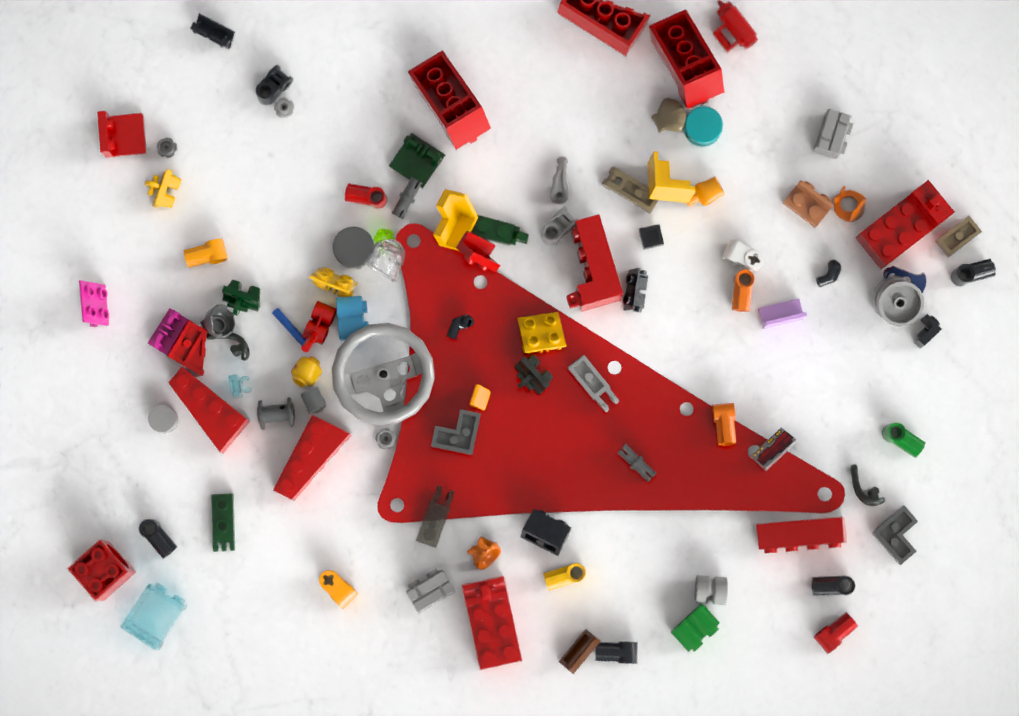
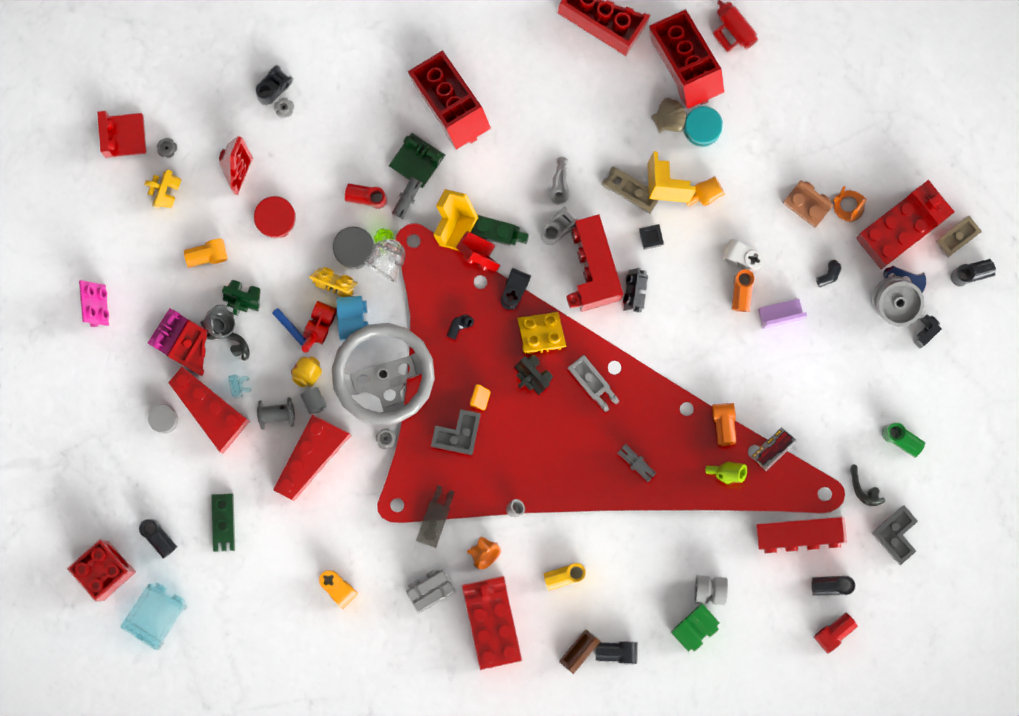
(213, 31): black hinge -> none
(235, 163): none -> wedge
(274, 217): none -> red tile
(515, 286): none -> black piece
(515, 508): none -> light grey hinge
(546, 531): black brick -> none
(728, 472): none -> lime piece
(833, 133): light grey brick -> none

